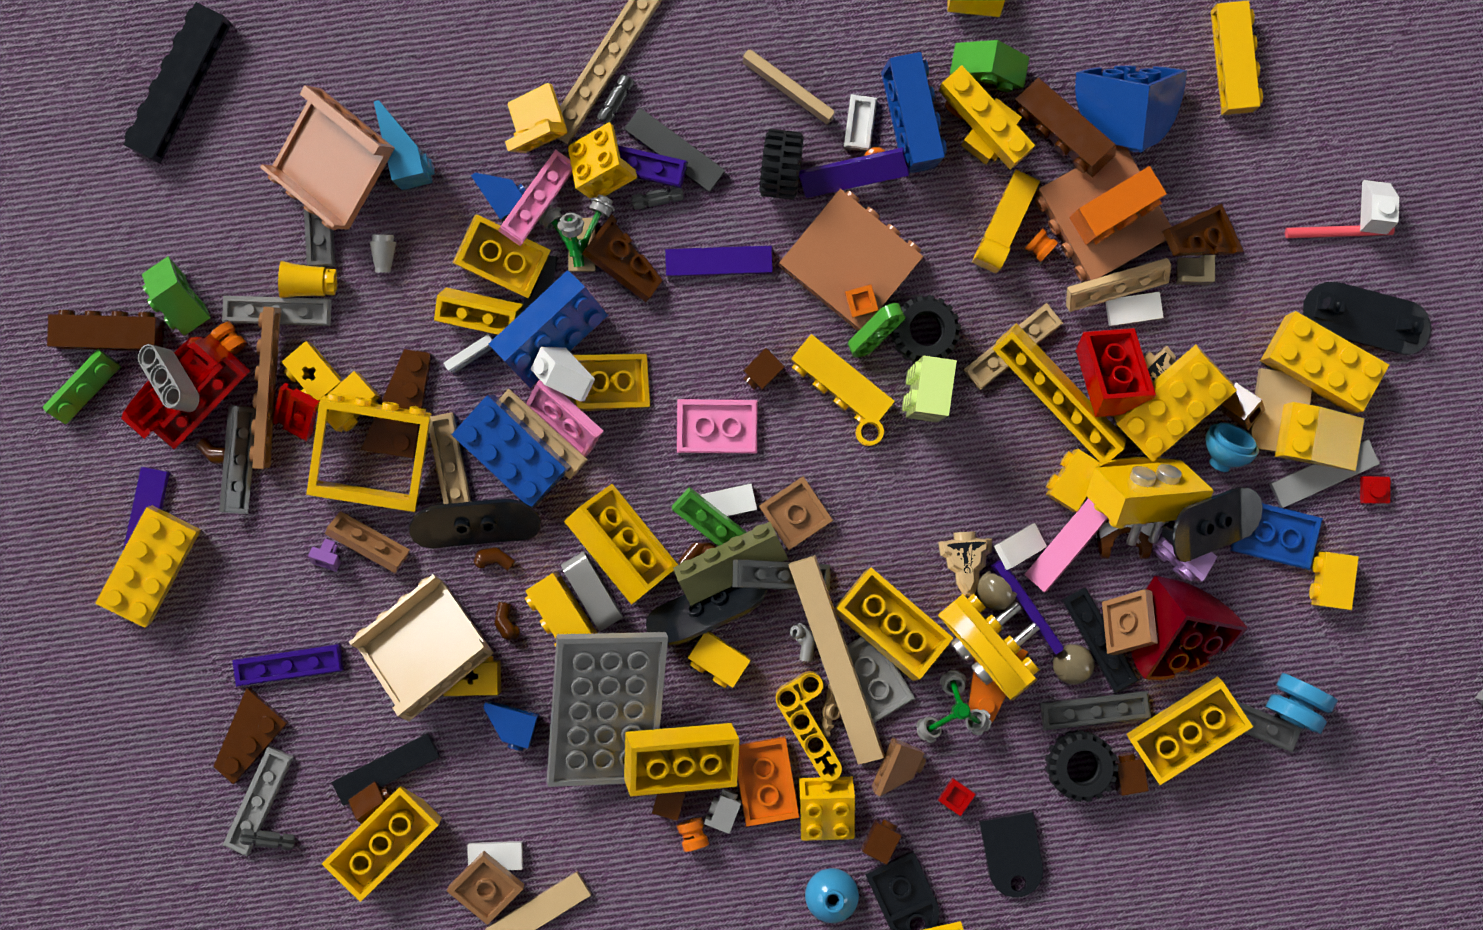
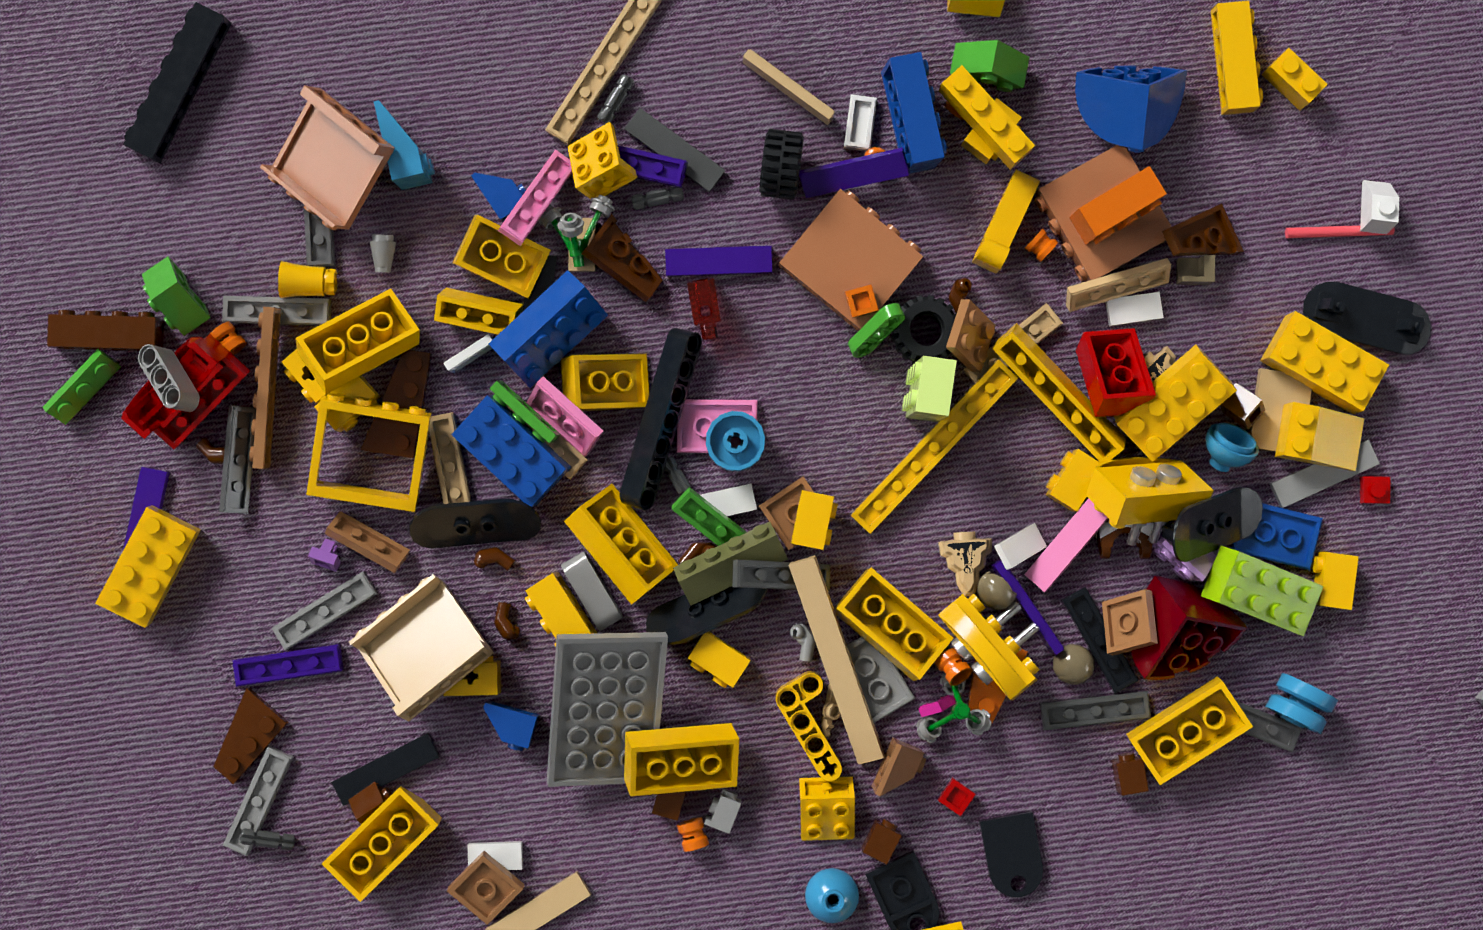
(296, 411): red plate -> none
(324, 611): none -> light grey tile
(358, 341): none -> yellow brick
(524, 412): none -> bright green plate
(535, 119): yellow bracket -> none
(562, 372): white slope -> none
(660, 418): none -> black beam
(676, 476): none -> dark grey axle
(703, 293): none -> clear red torso
(735, 425): none -> dark azure wheel
(762, 370): reddish brown brick -> none
(766, 782): orange plate -> none
(813, 520): none -> yellow brick
(844, 383): yellow hinge -> none
(934, 446): none -> yellow plate
(937, 706): none -> dark pink tile
(952, 665): none -> orange wheel
(959, 291): none -> reddish brown arm
(971, 336): none -> medium nougat plate
(1065, 128): reddish brown brick -> none
(1097, 781): black tyre -> none
(1262, 590): none -> lime brick
(1294, 79): none -> yellow brick

